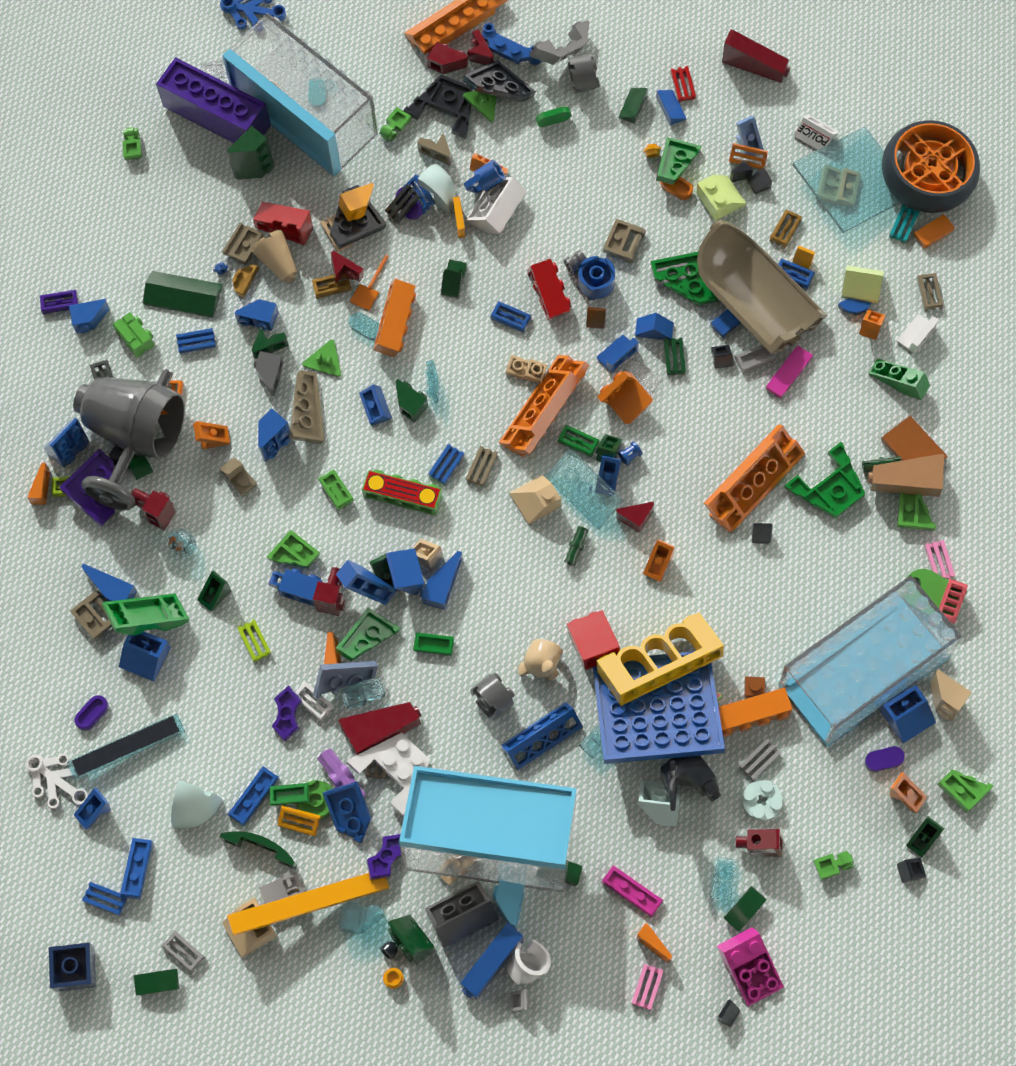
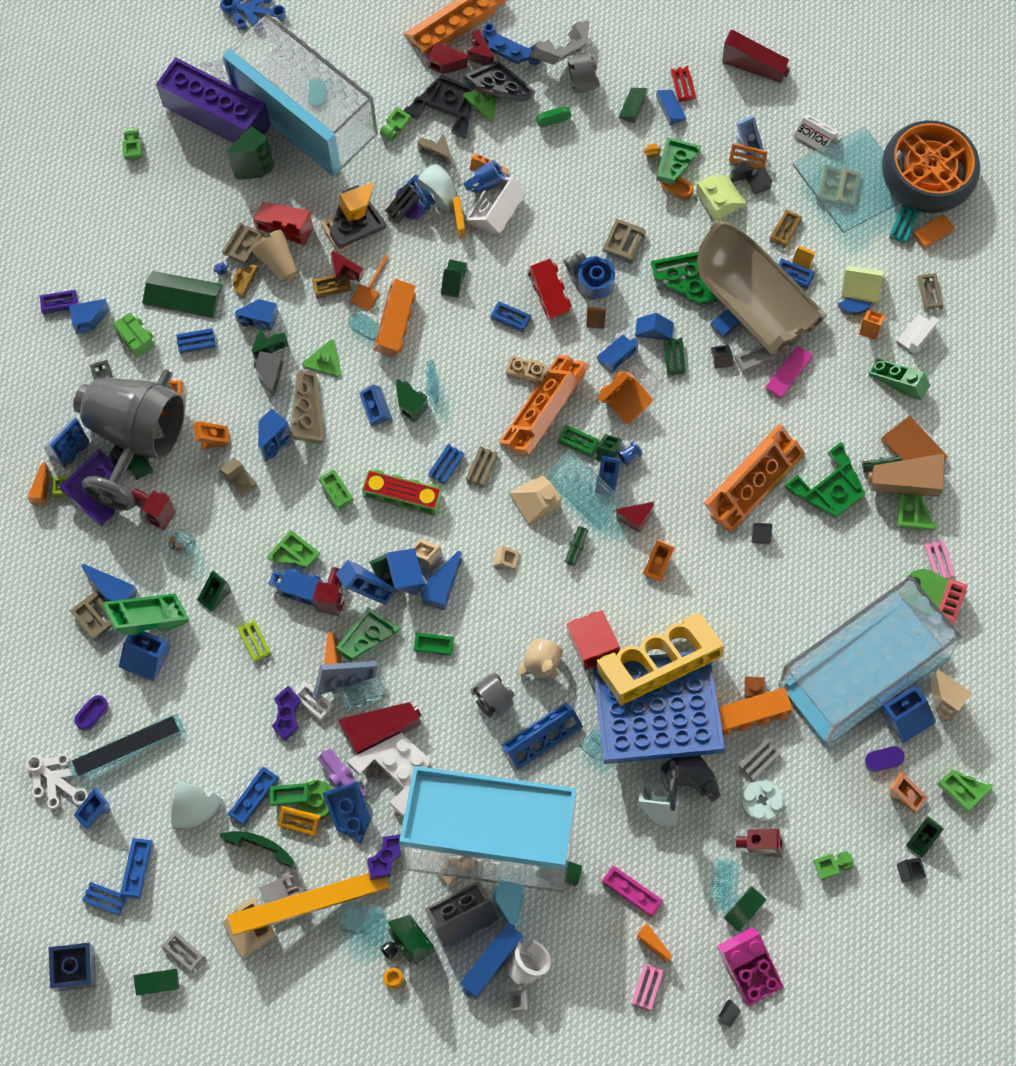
(505, 558): none -> tan slope

